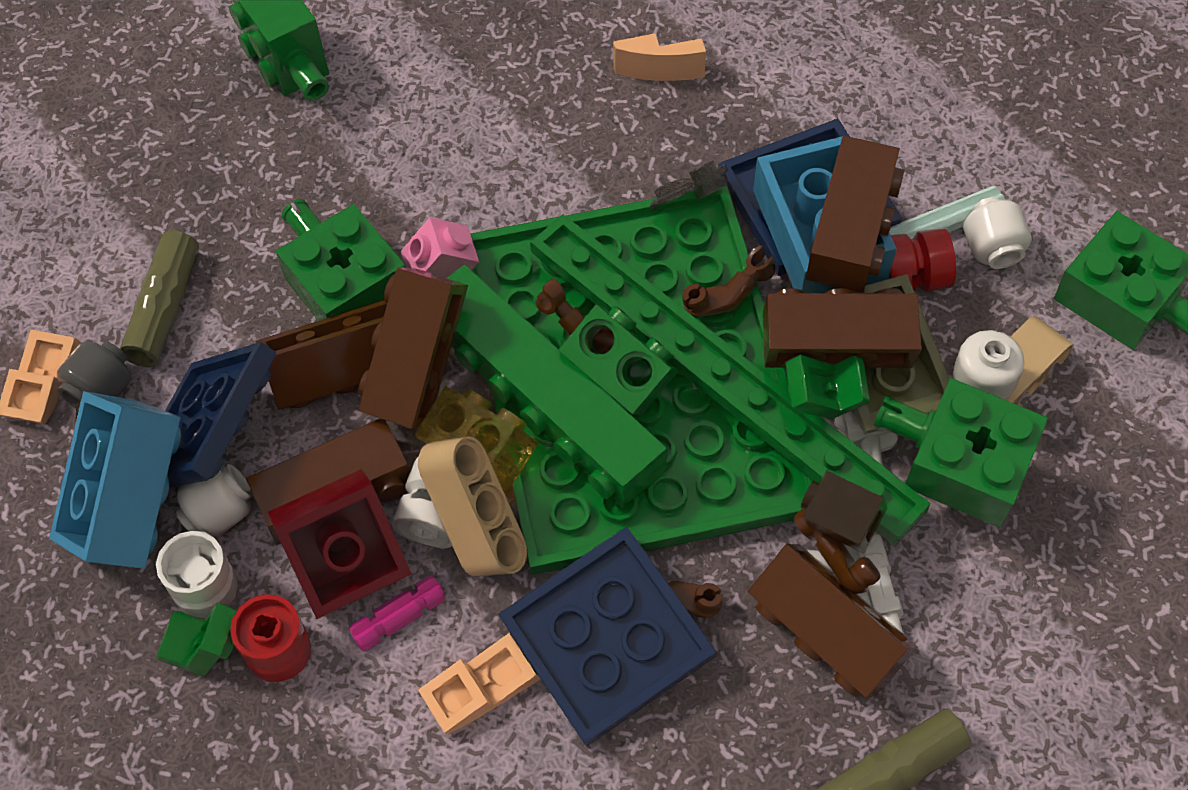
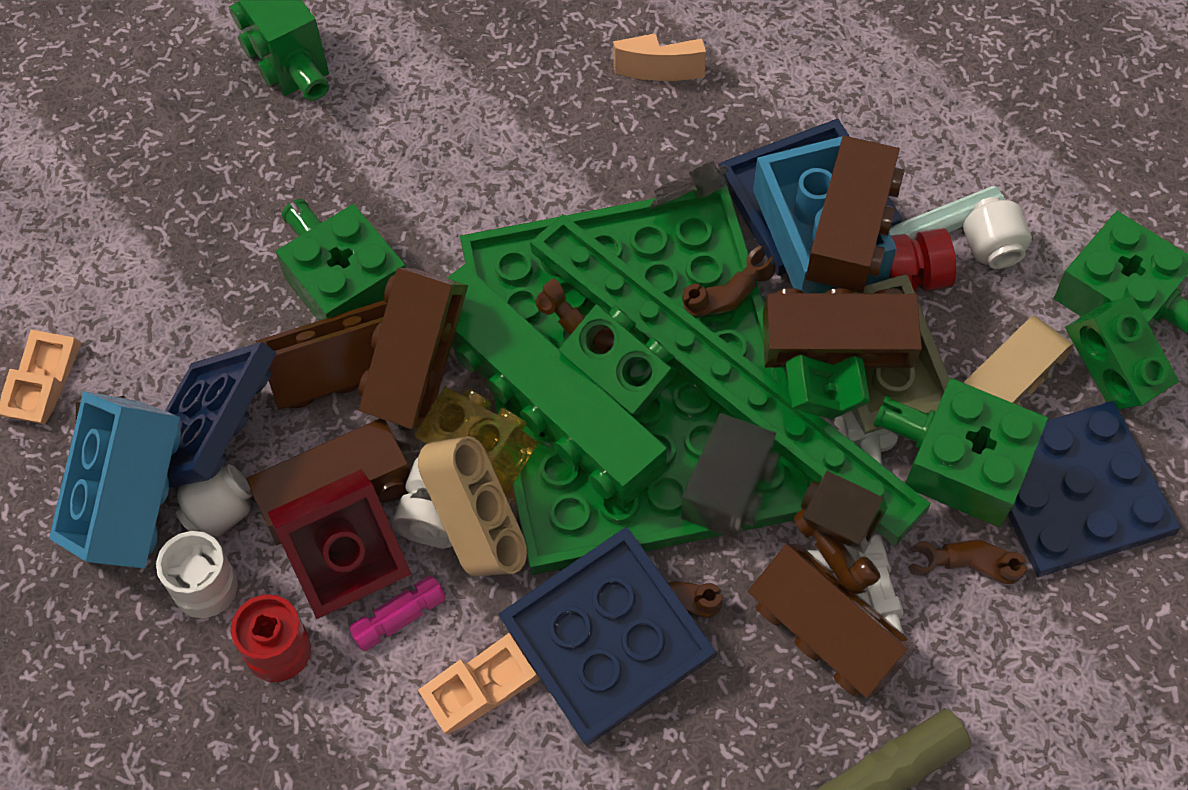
(93, 370): dark grey head -> none
(159, 298): olive axle -> none
(196, 642): green bracket -> none
(440, 248): bright pink brick -> none
(729, 476): none -> clear smoke brick
(976, 554): none -> reddish brown arm
(990, 363): white head -> none
(1088, 493): none -> dark blue plate
(1122, 353): none -> green brick

